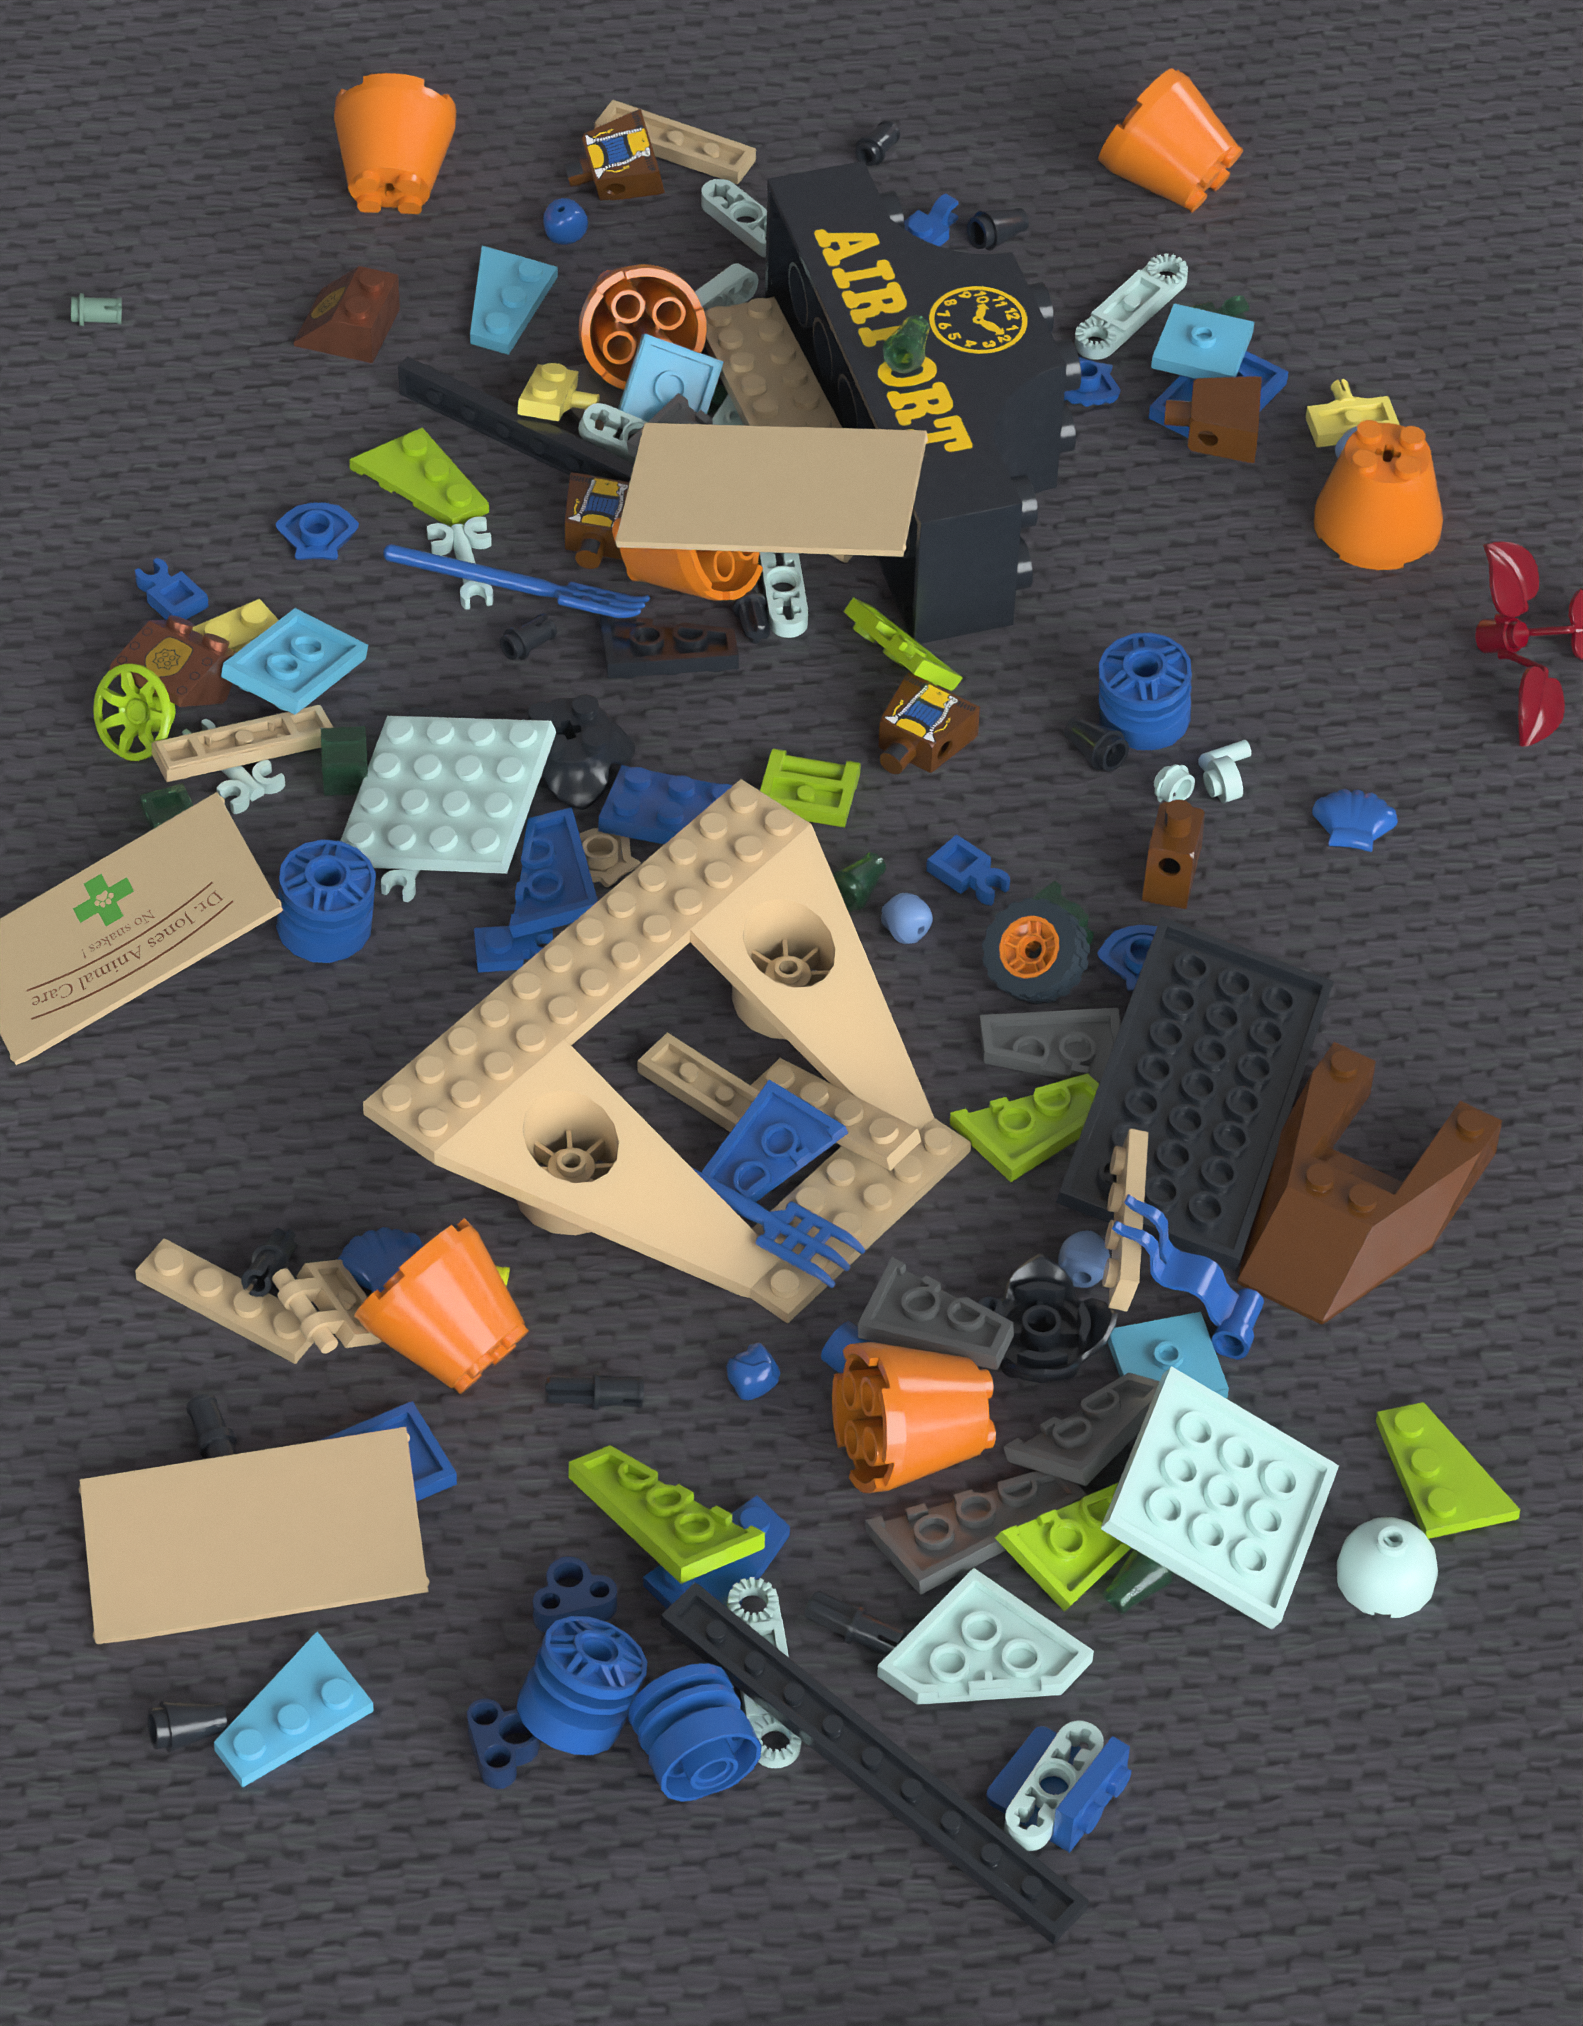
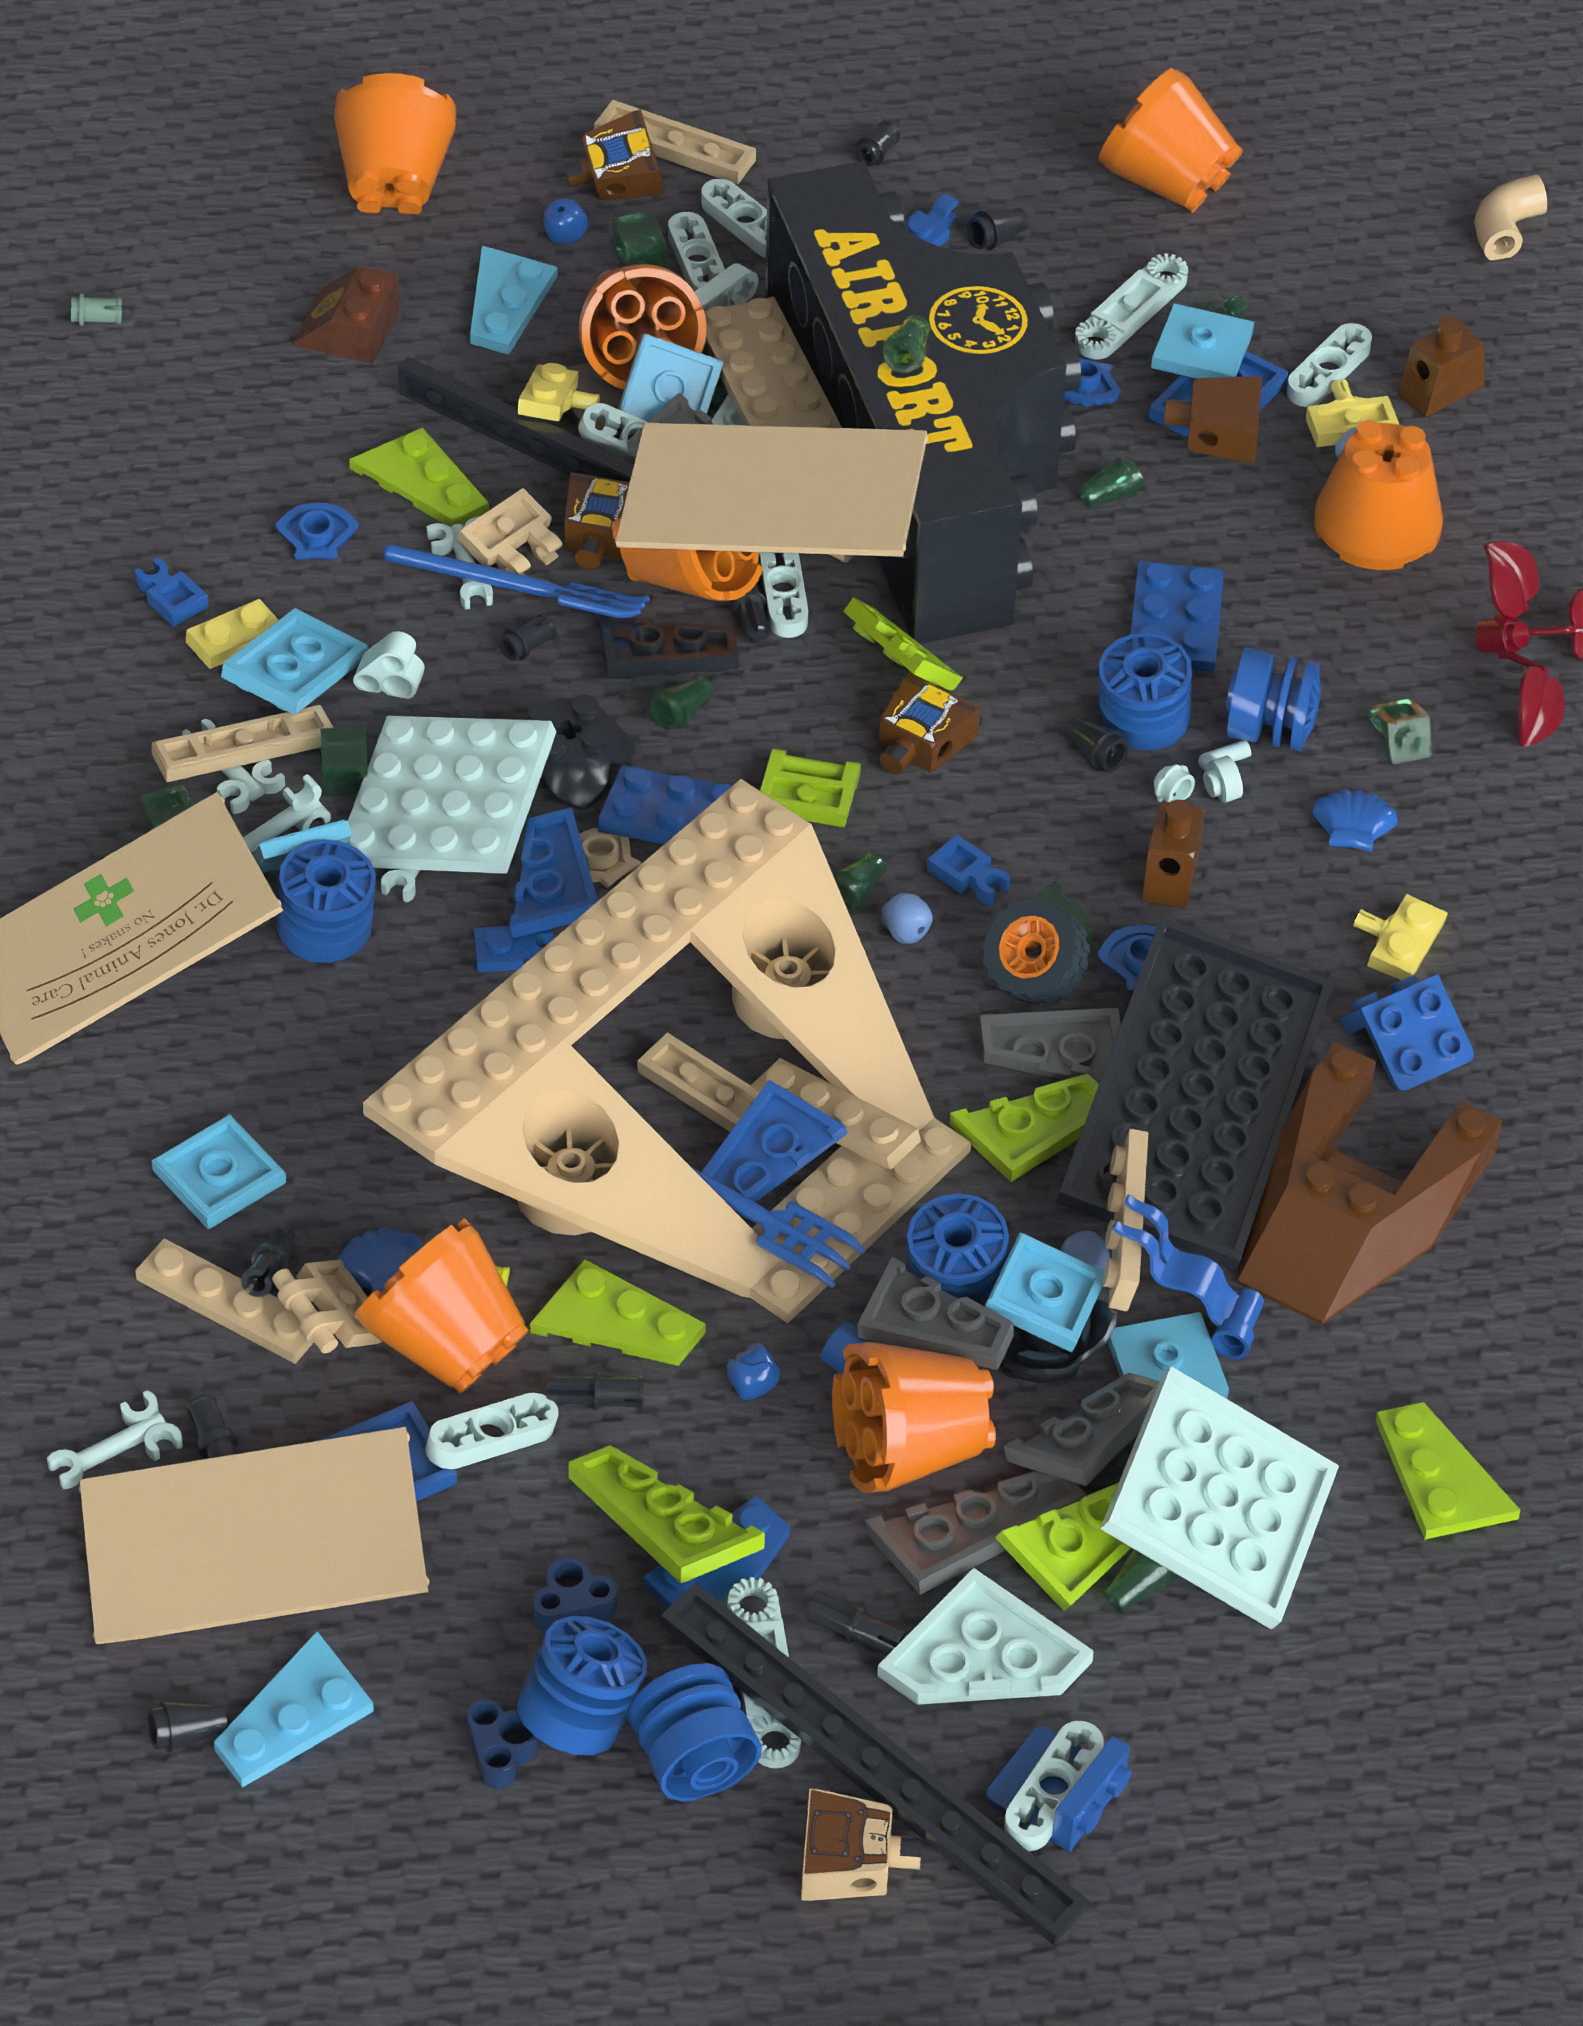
(138, 711): lime wheel -> none
(144, 1426): none -> light aqua bar
(182, 659): copper slope -> none
(219, 1171): none -> medium azure plate
(273, 852): none -> medium azure plate
(302, 811): none -> light aqua bar
(391, 667): none -> light aqua piece
(478, 1445): none -> light aqua beam
(505, 528): none -> tan plate
(616, 1314): none -> lime wing
(639, 240): none -> clear green brick
(678, 703): none -> clear green cone
(700, 245): none -> light aqua beam
(851, 1847): none -> torso
(958, 1244): none -> blue wheel
(1046, 1292): none -> medium azure plate
(1114, 482): none -> clear green cone
(1182, 606): none -> blue plate
(1273, 699): none -> blue wheel
(1329, 351): none -> light aqua beam
(1387, 1567): light aqua cylinder -> none
(1402, 937): none -> light yellow plate
(1405, 730): none -> clear green bracket
(1412, 1031): none -> blue bracket
(1443, 367): none -> reddish brown torso
(1502, 209): none -> tan cylinder

